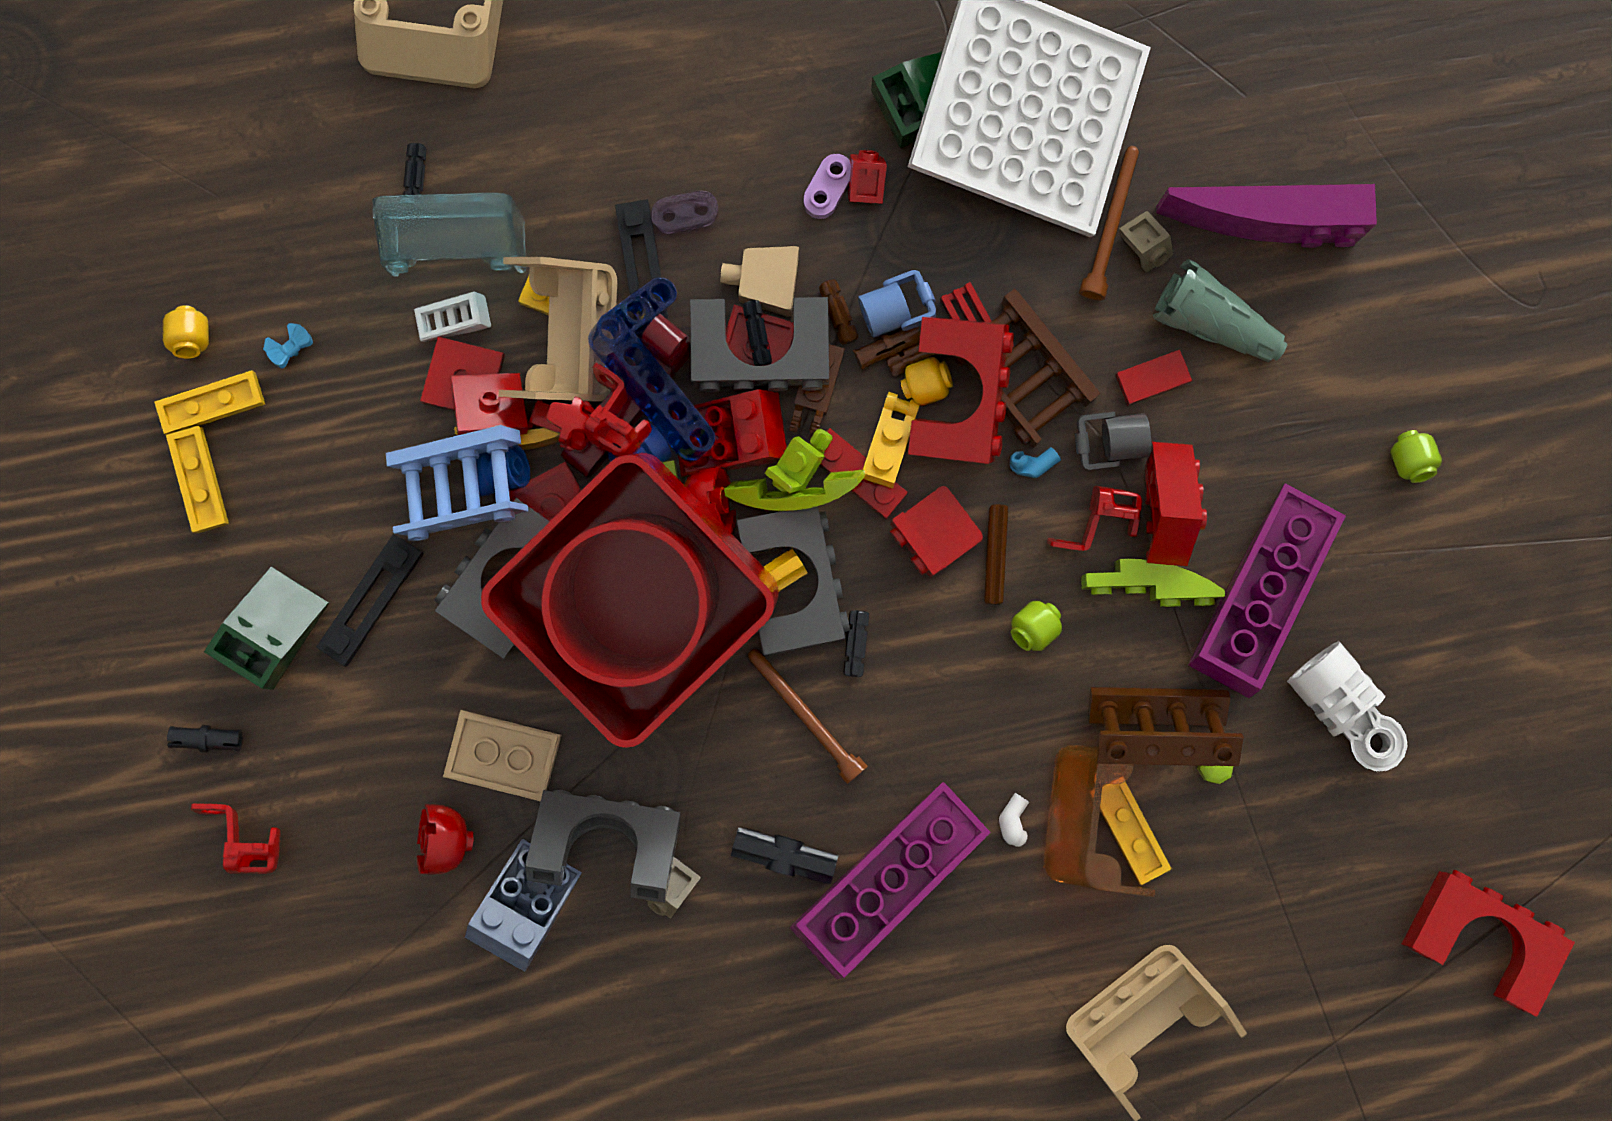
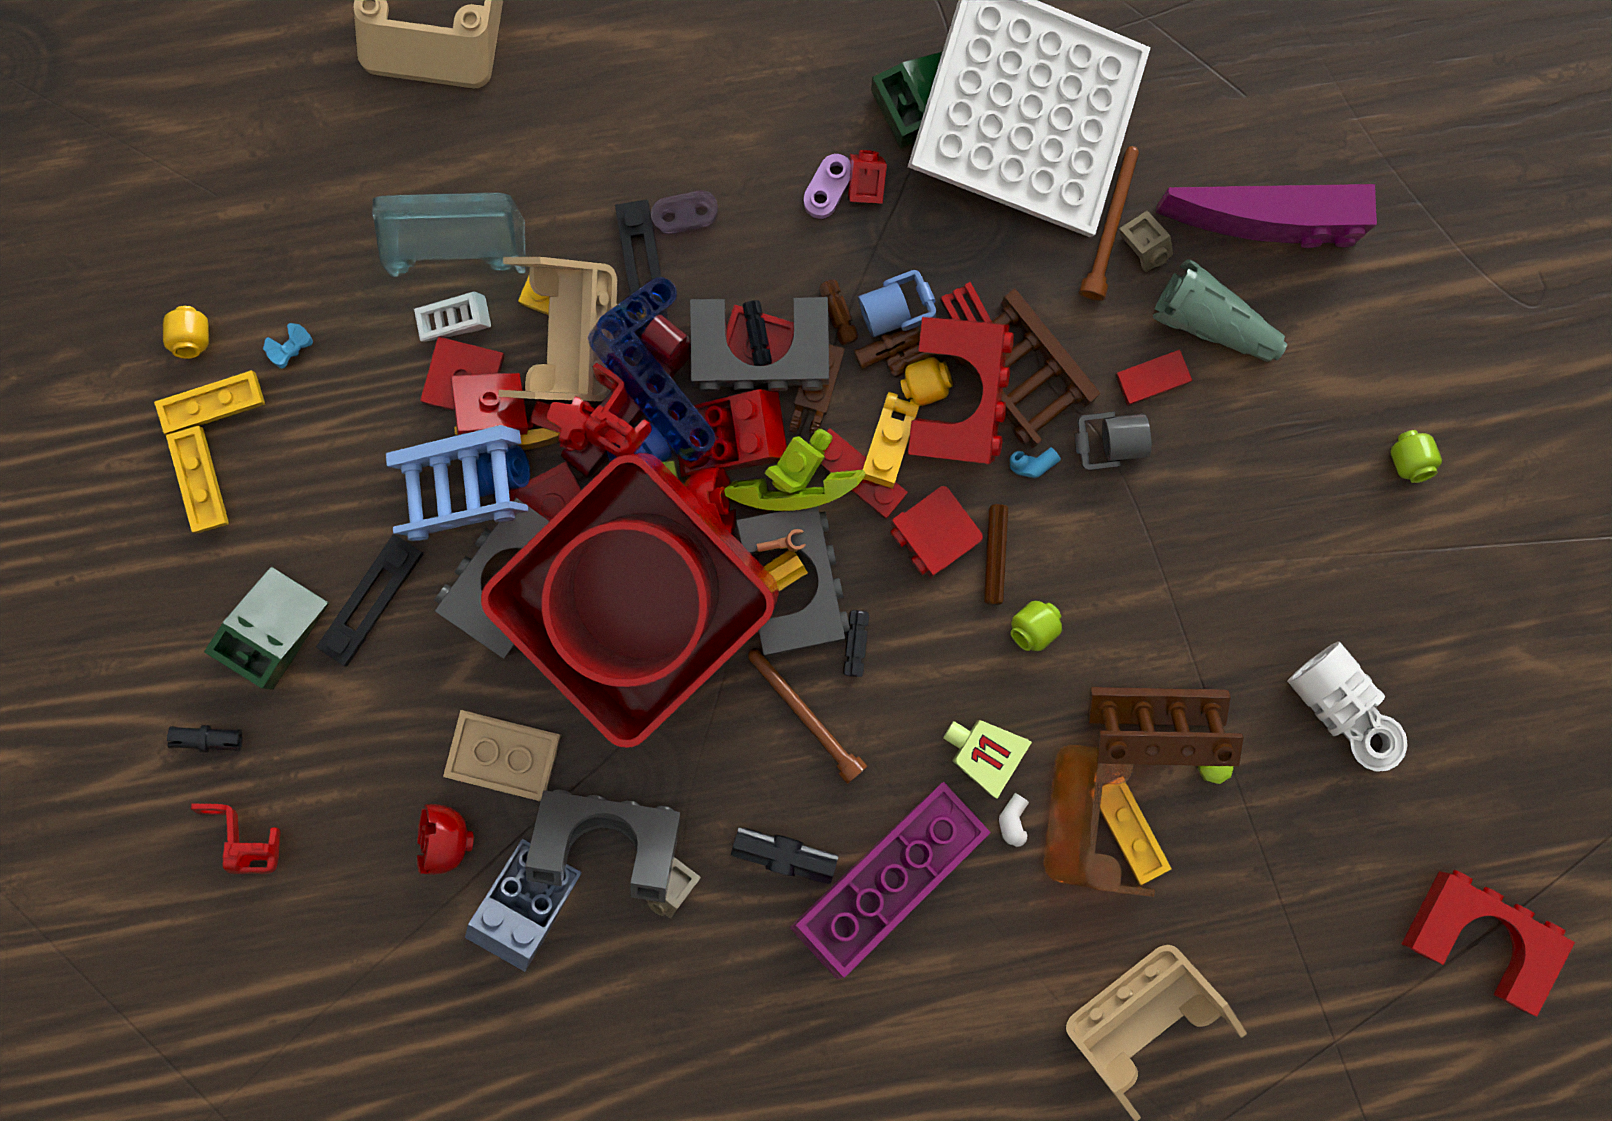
(414, 169): black axle -> none
(765, 276): tan torso -> none
(782, 543): none -> nougat hand
(987, 753): none -> yellowish green torso
(1103, 504): red piece -> none
(1166, 583): lime slope -> none
(1174, 503): red wedge -> none
(1267, 592): magenta slope -> none

